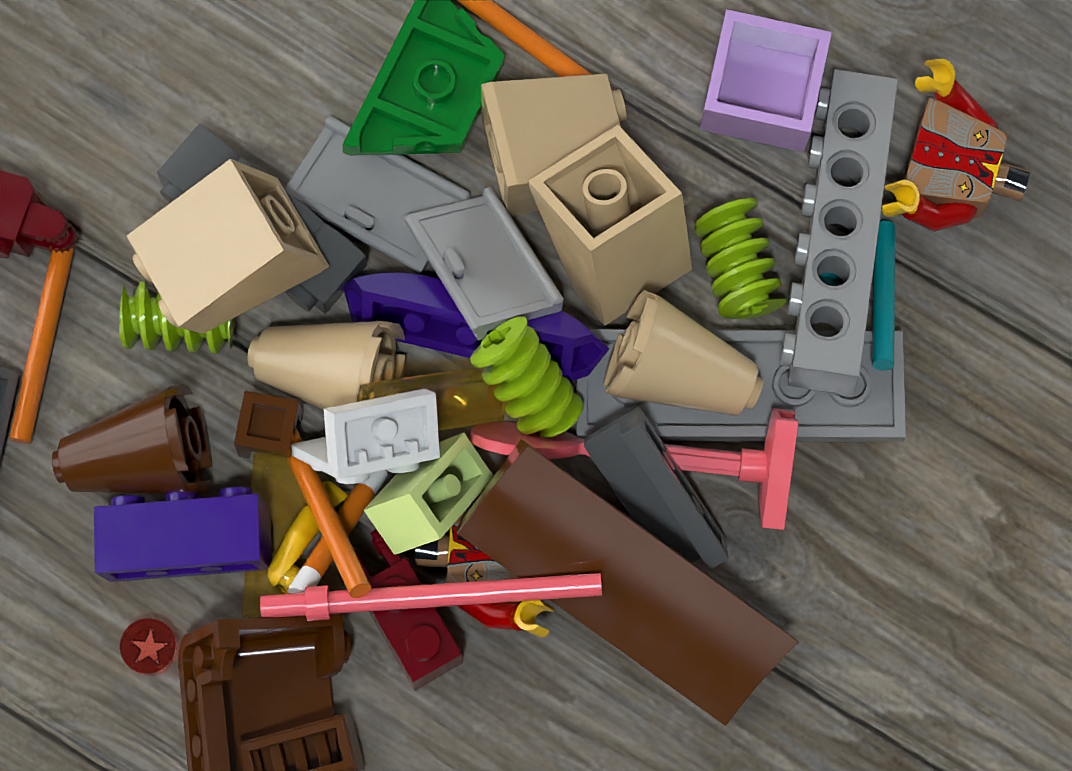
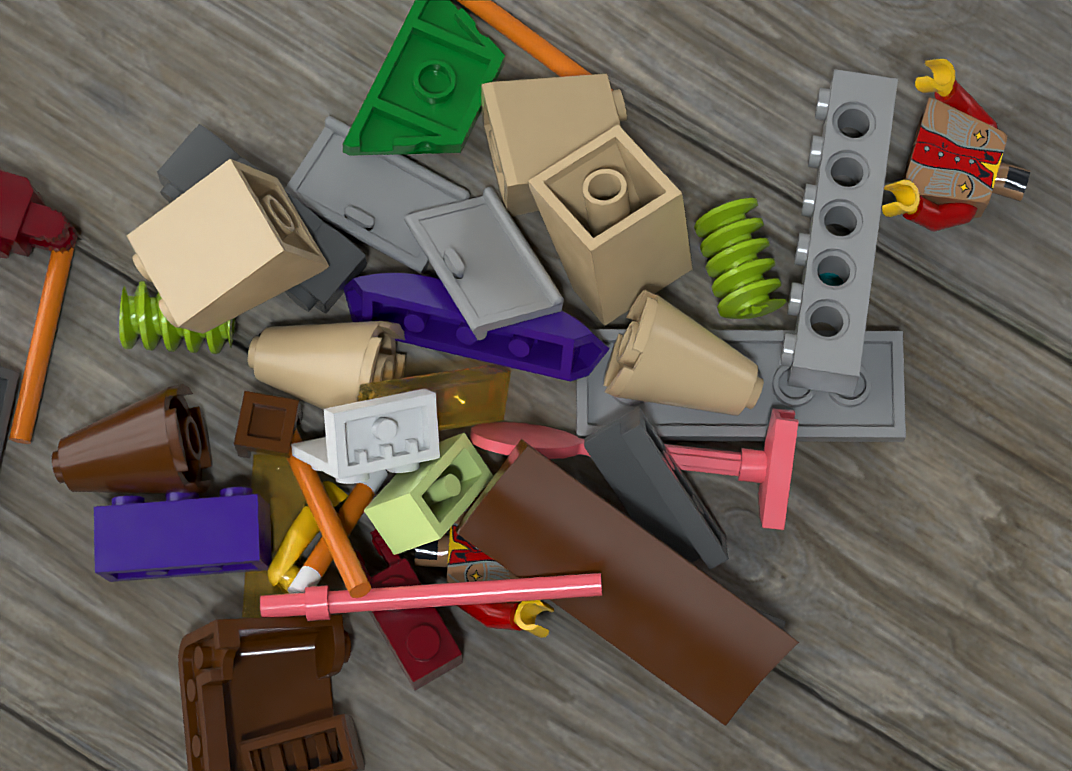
(148, 647): clear red tile -> none
(527, 379): lime piece -> none
(765, 80): lavender piece -> none
(884, 298): teal bar -> none

